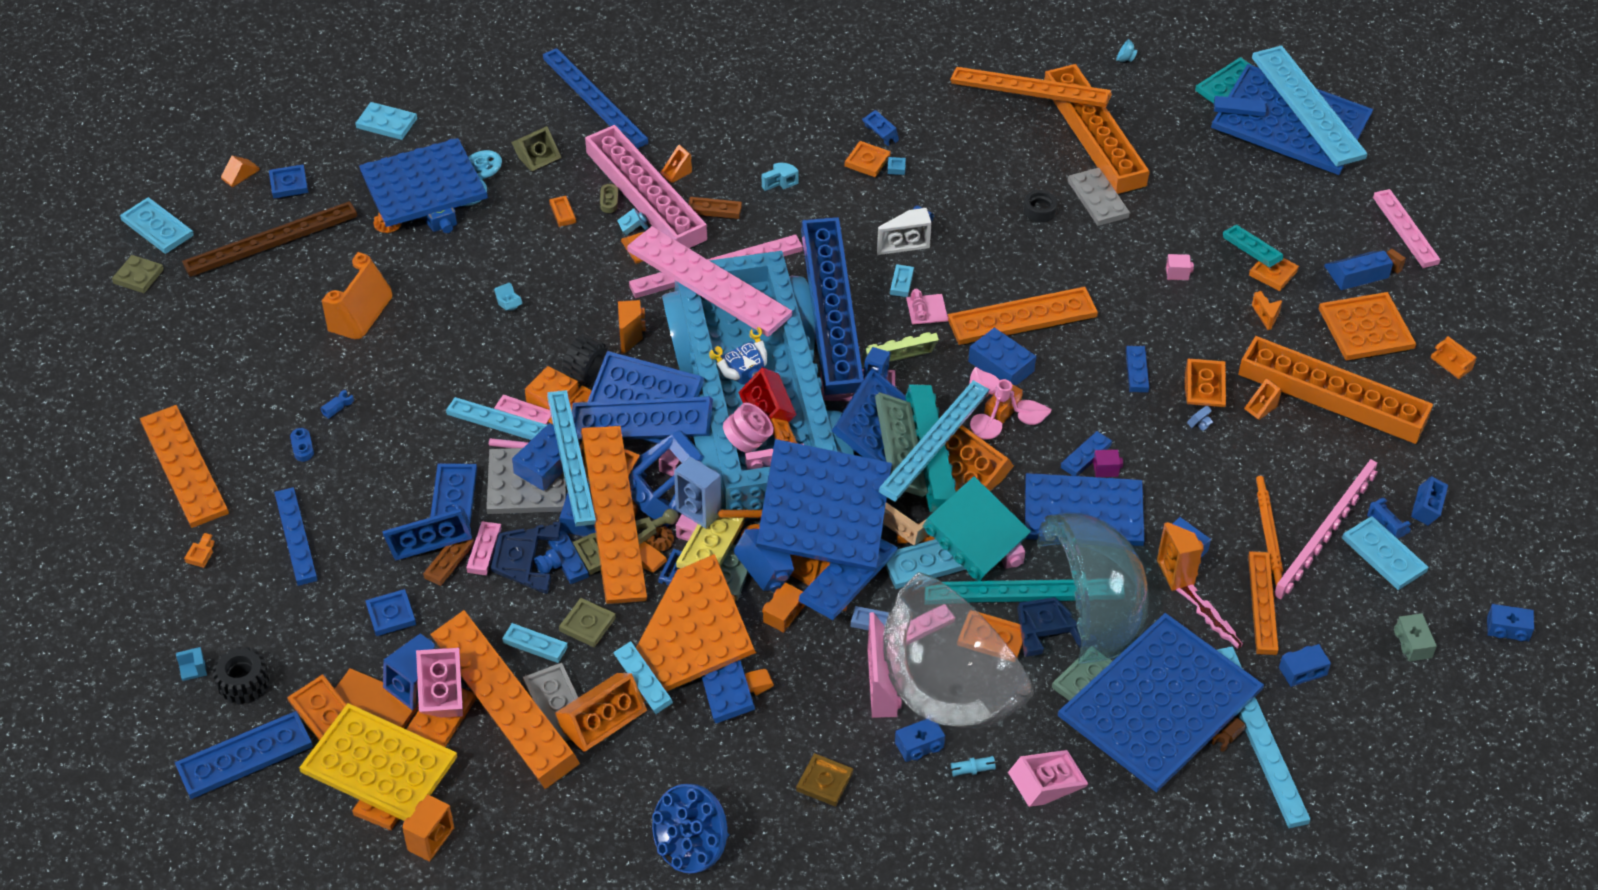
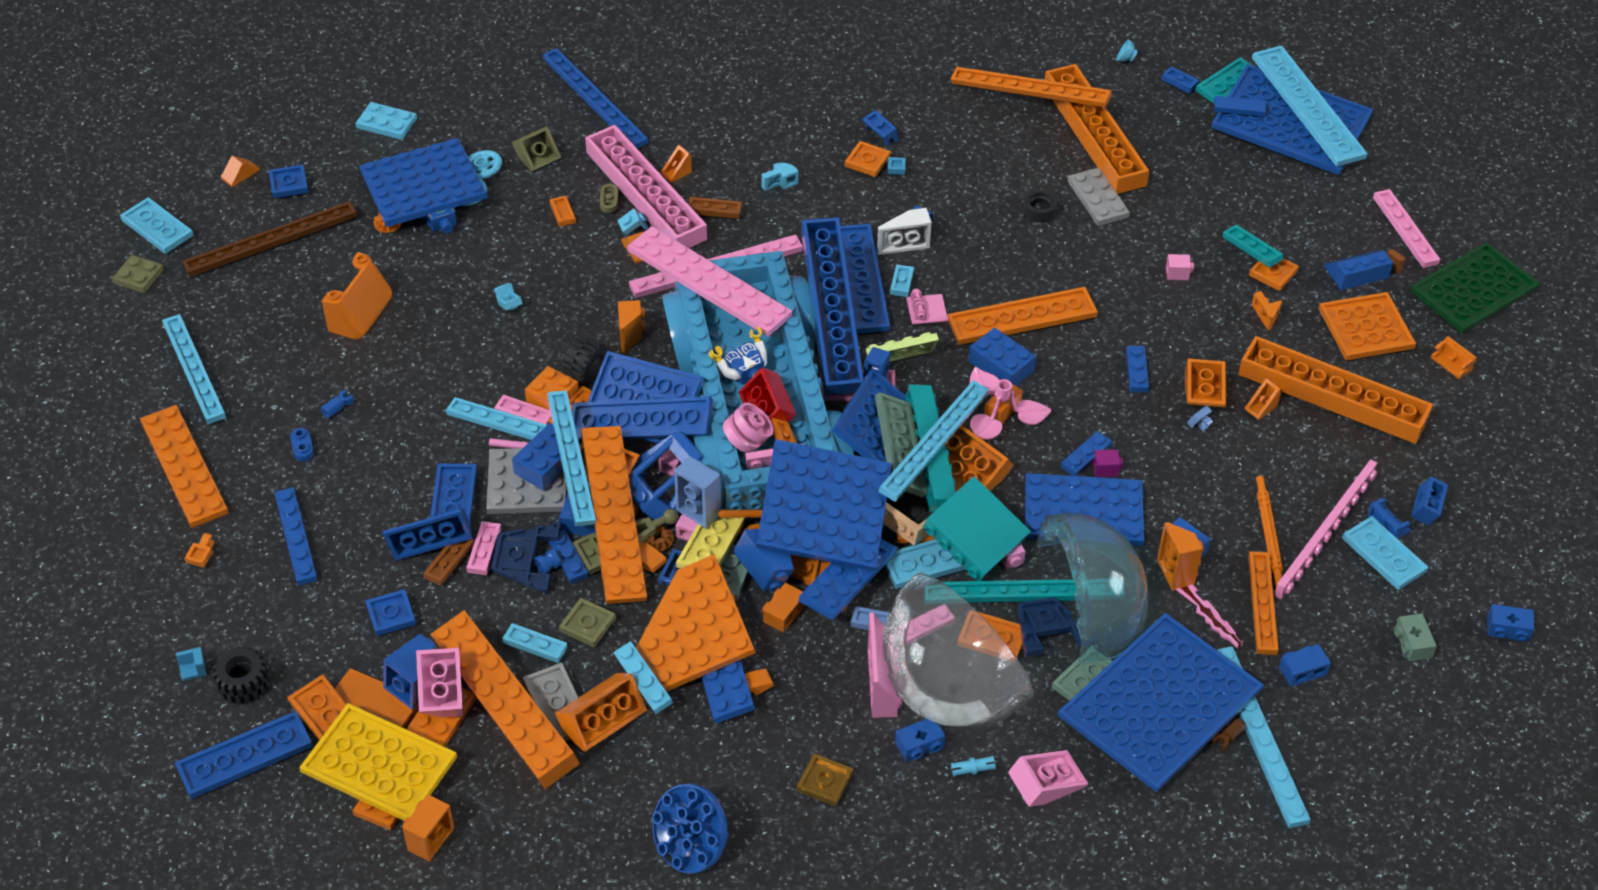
(194, 369): none -> medium azure plate
(864, 279): none -> blue plate
(1180, 79): none -> blue plate
(1474, 287): none -> dark green plate

